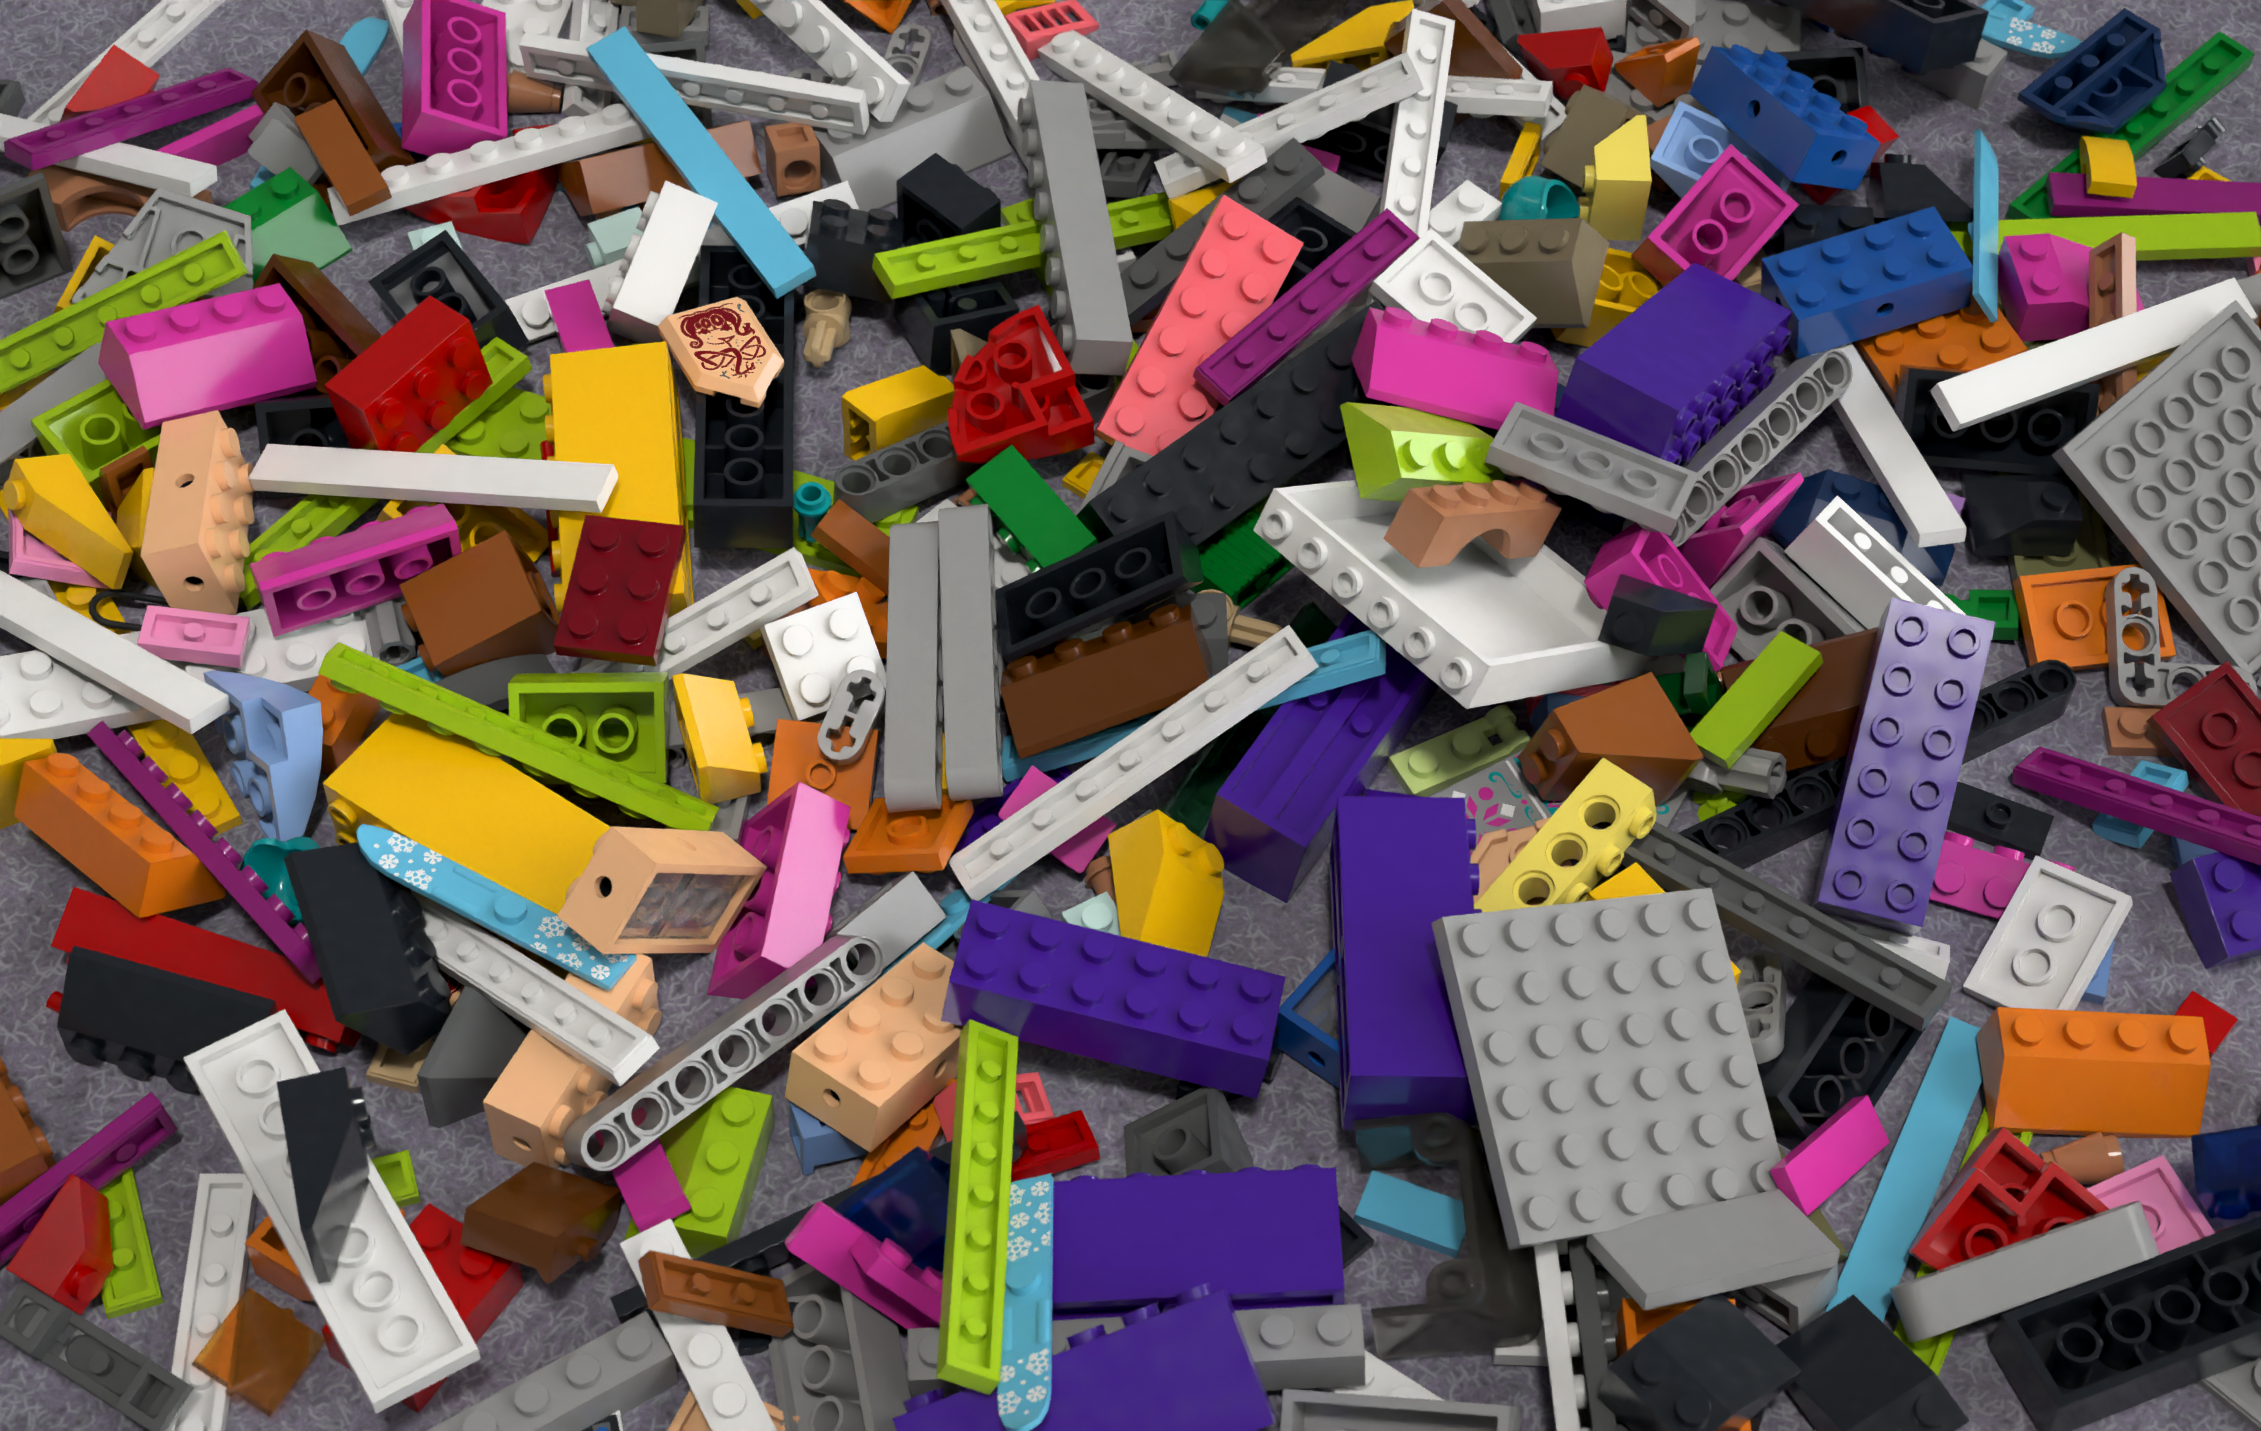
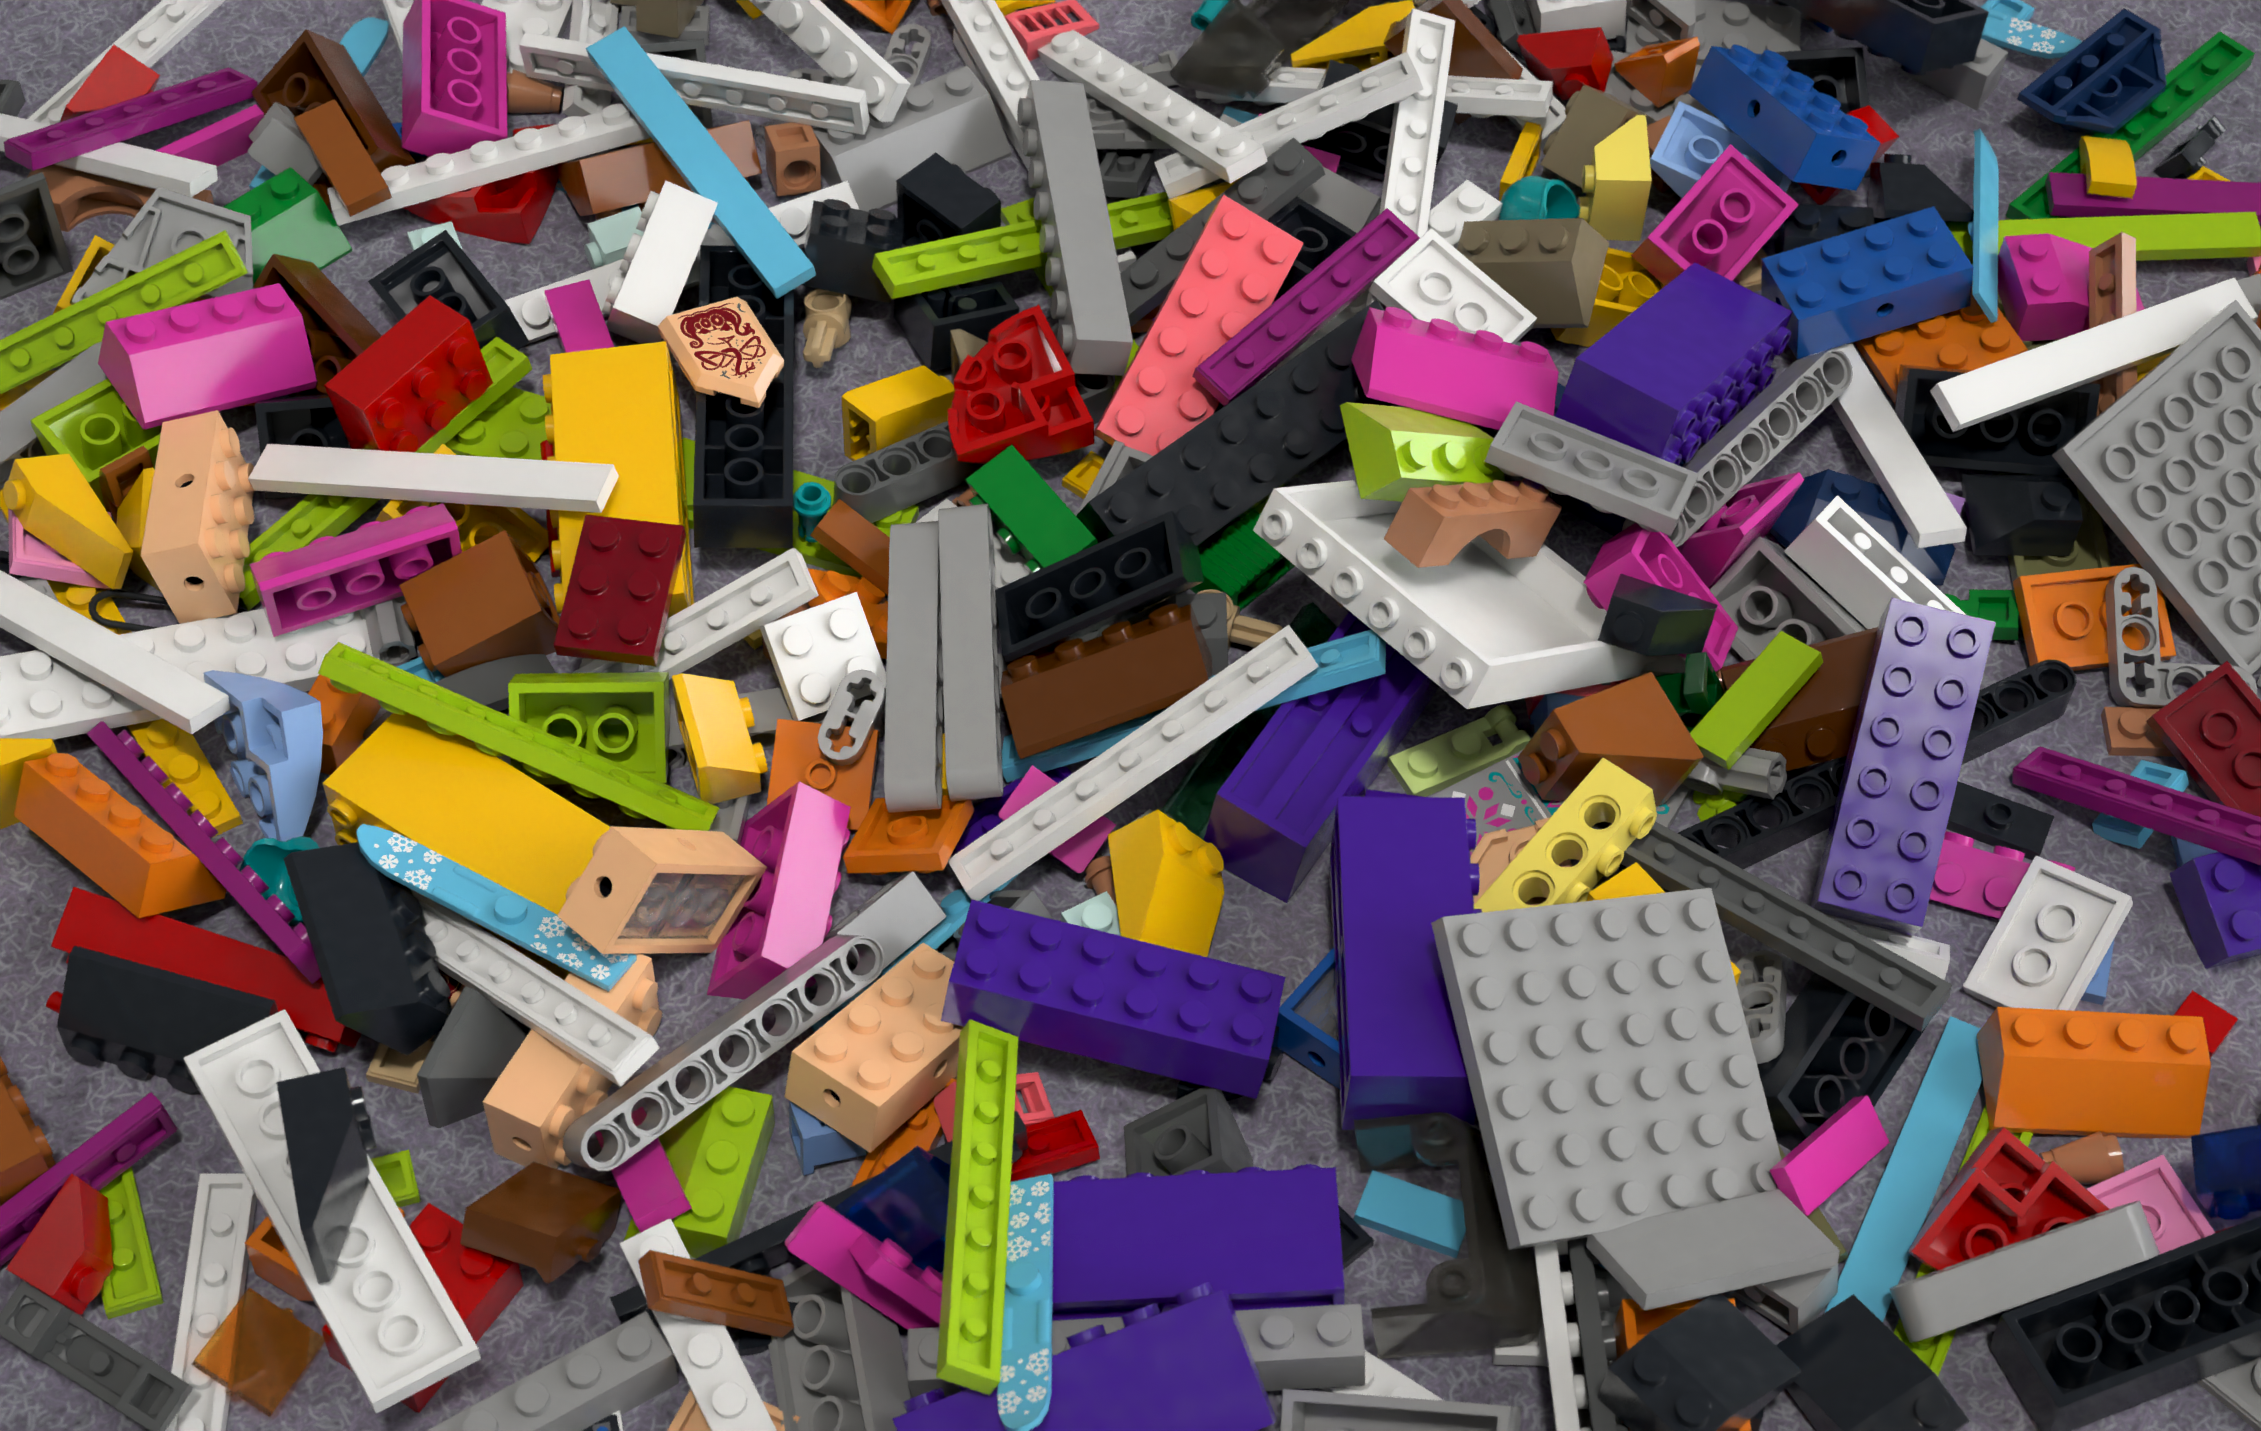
(195, 636): bright pink plate -> none

